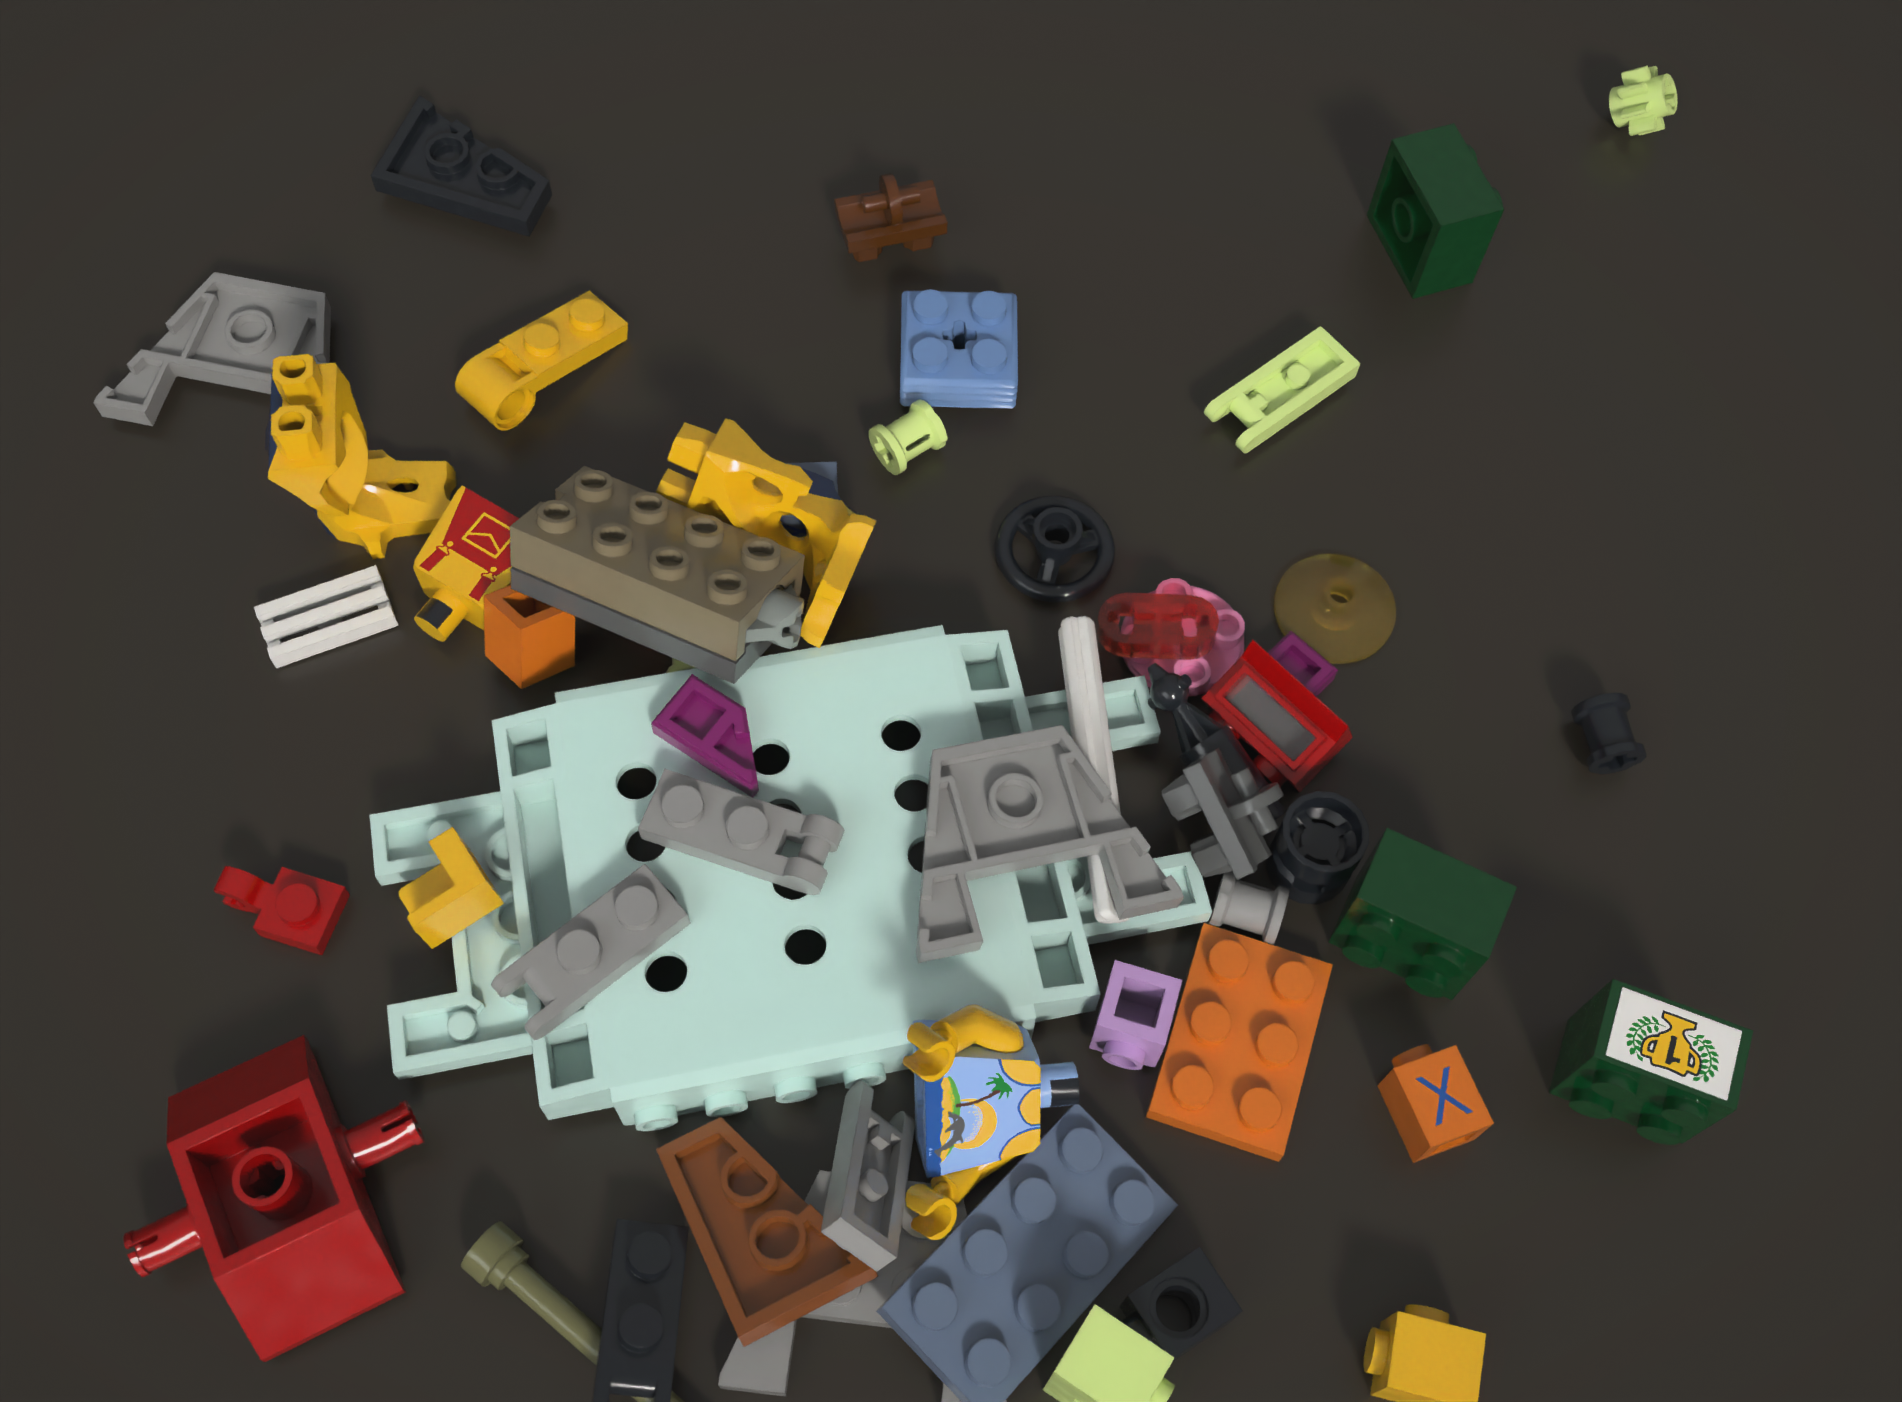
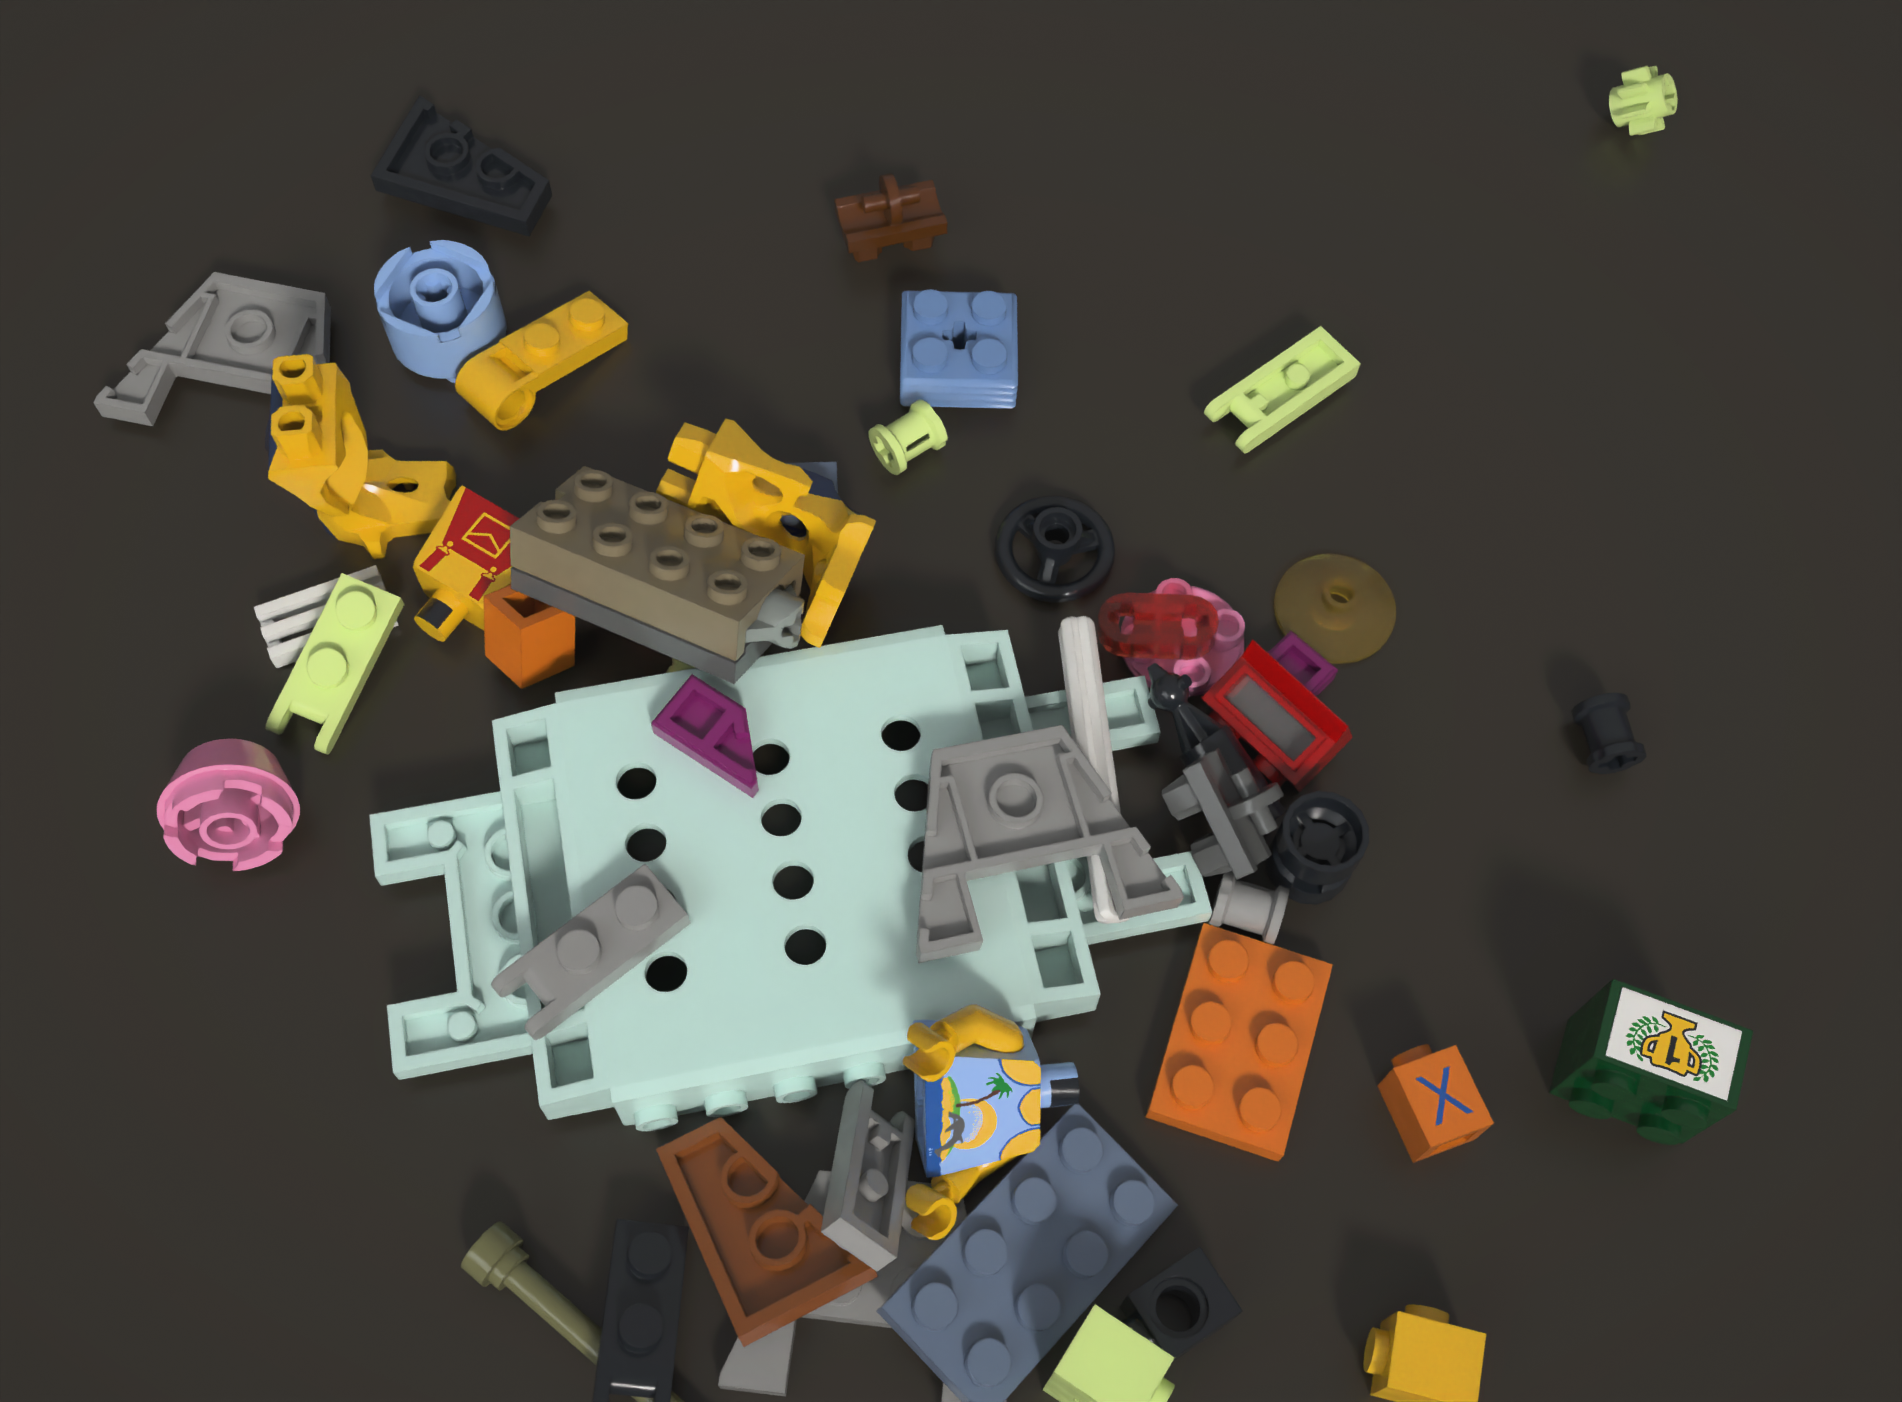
(228, 805): none -> bright pink cone
(292, 910): red plate -> none
(315, 1245): red slope -> none
(337, 659): none -> yellowish green hinge
(439, 307): none -> light blue brick
(450, 893): yellow panel -> none
(739, 832): light grey plate -> none
(1135, 1016): lavender brick -> none
(1422, 916): dark green brick -> none
(1434, 210): dark green brick -> none

